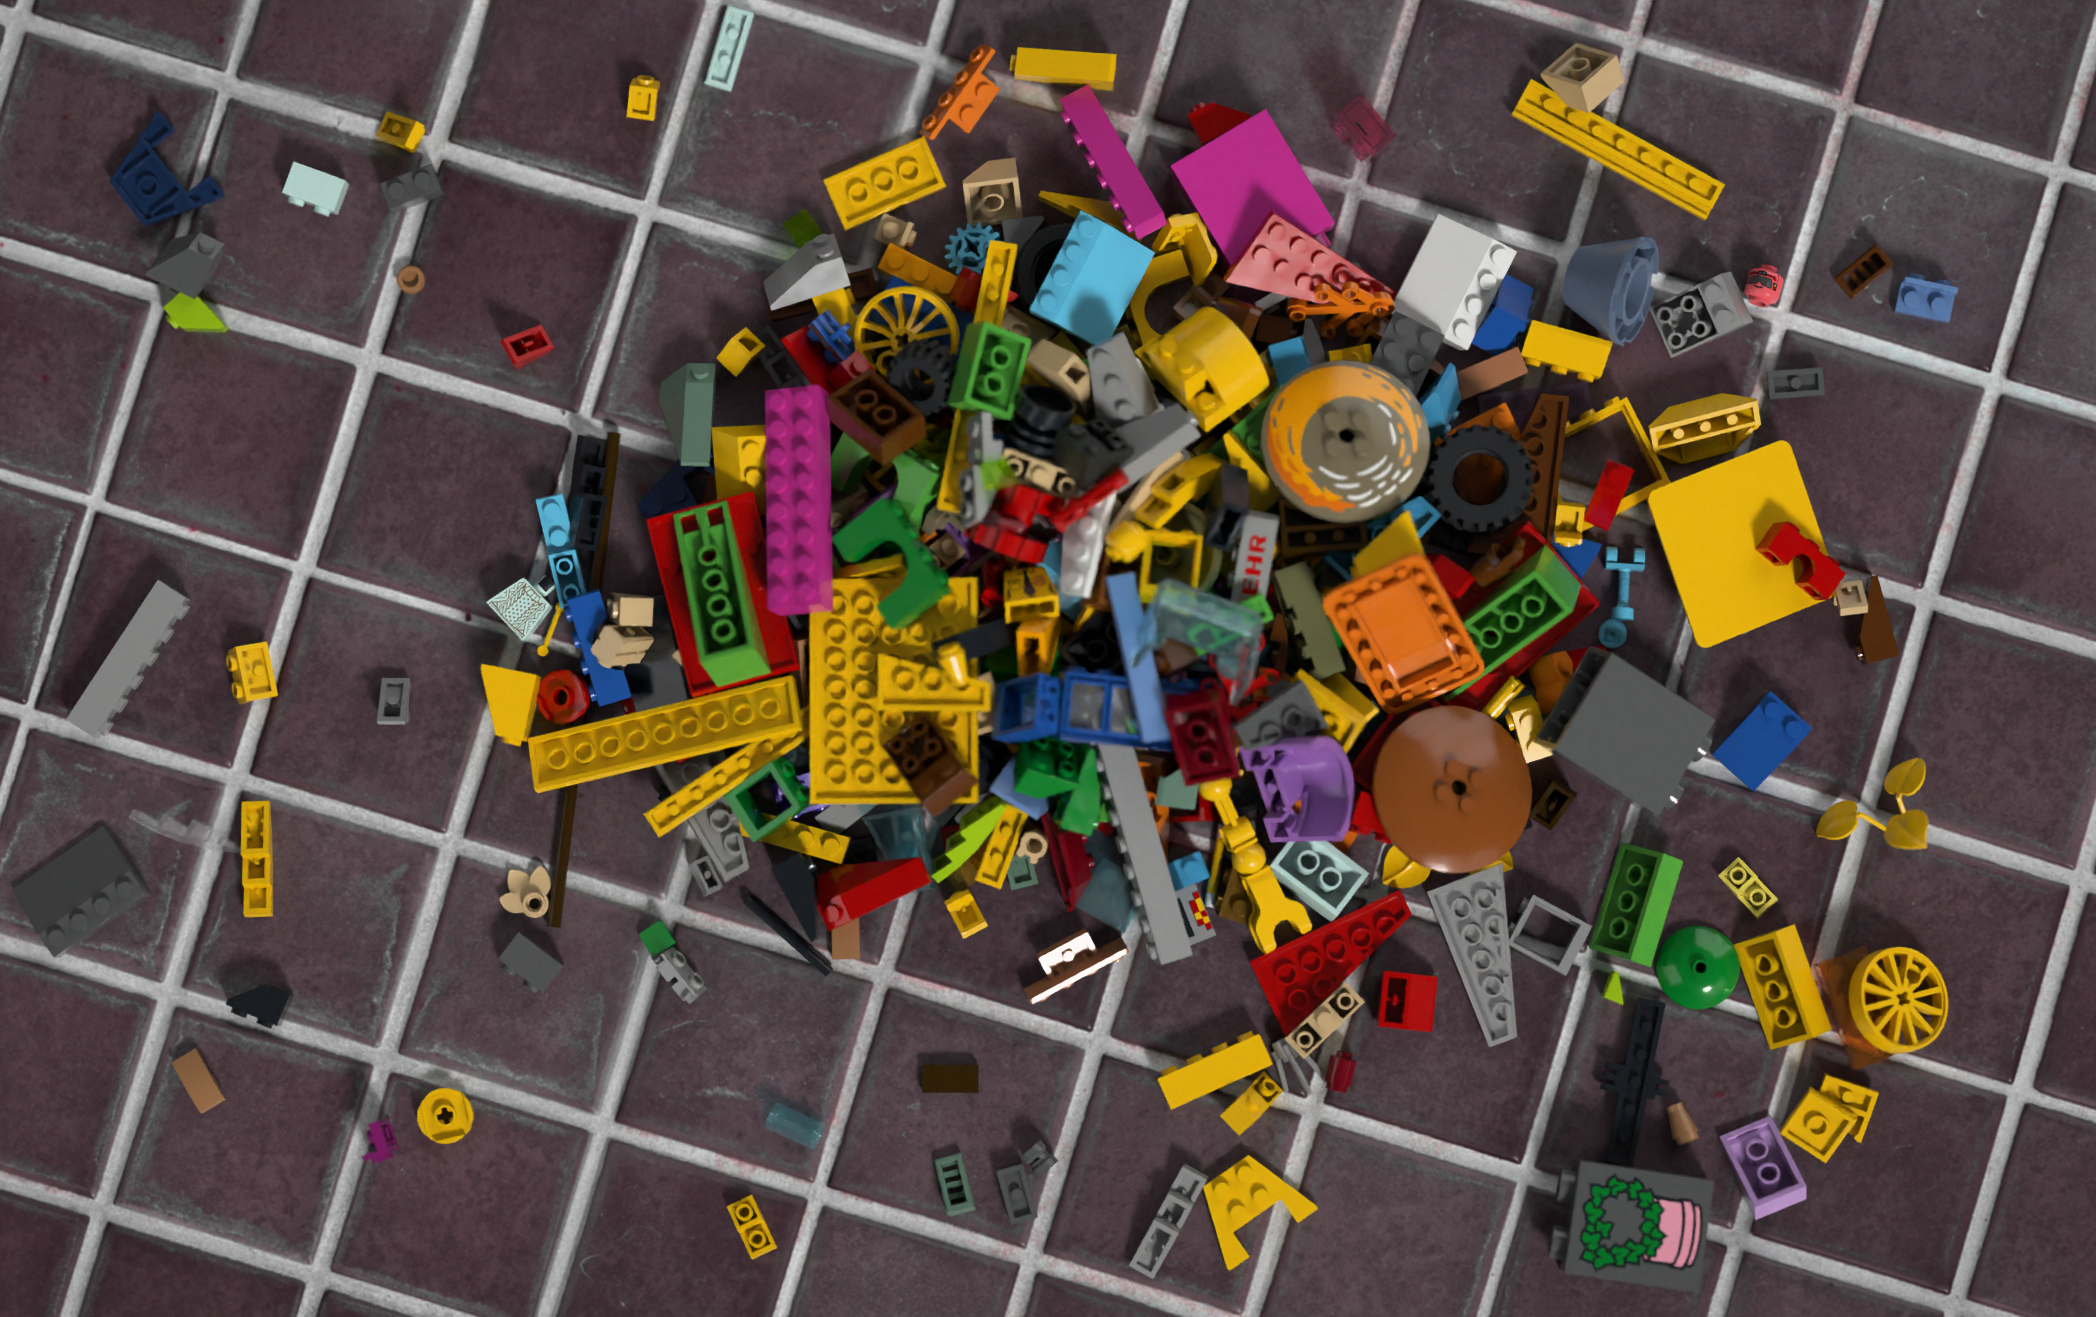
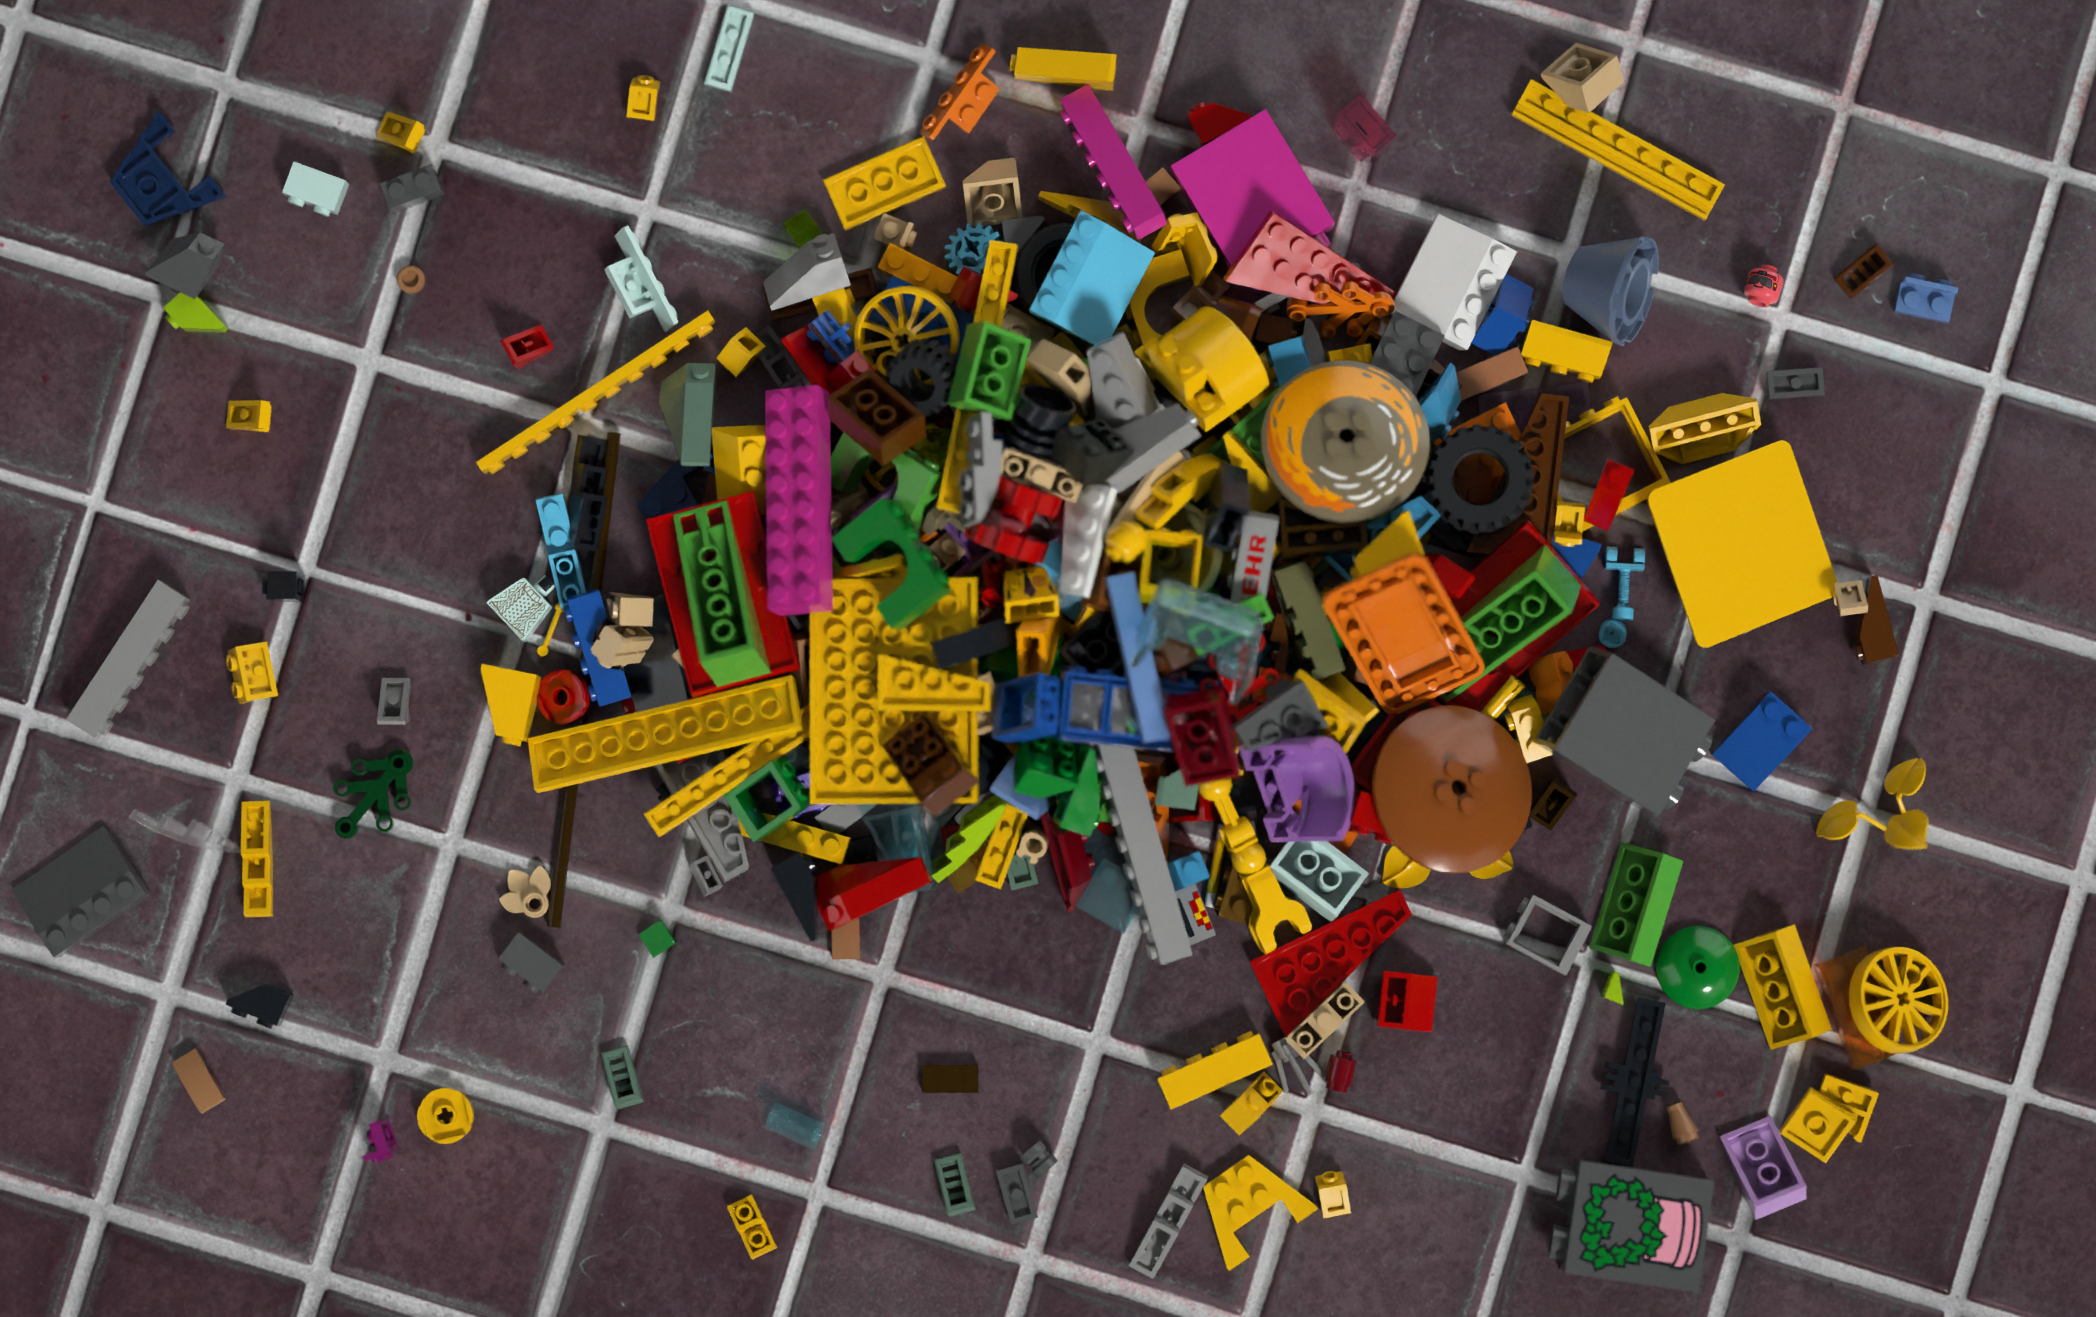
(249, 415): none -> yellow slope
(284, 586): none -> black slope
(376, 790): none -> dark green plant
(606, 387): none -> yellow plate
(629, 1100): none -> sand green slope
(636, 283): none -> light aqua bracket
(689, 983): light grey hinge -> none
(788, 935): black bar -> none
(953, 662): yellow cone -> none
(965, 913): yellow bracket -> none
(997, 475): clear neon green slope -> none
(1070, 961): nougat bracket -> none
(1078, 506): red pin -> none
(1163, 187): none -> medium nougat brick
(1333, 1194): none -> yellow bracket
(1477, 933): light grey wing -> none
(1498, 562): reddish brown piece -> none
(1701, 314): light grey slope -> none
(1748, 888): light yellow slope -> none
(1819, 572): red arch -> none

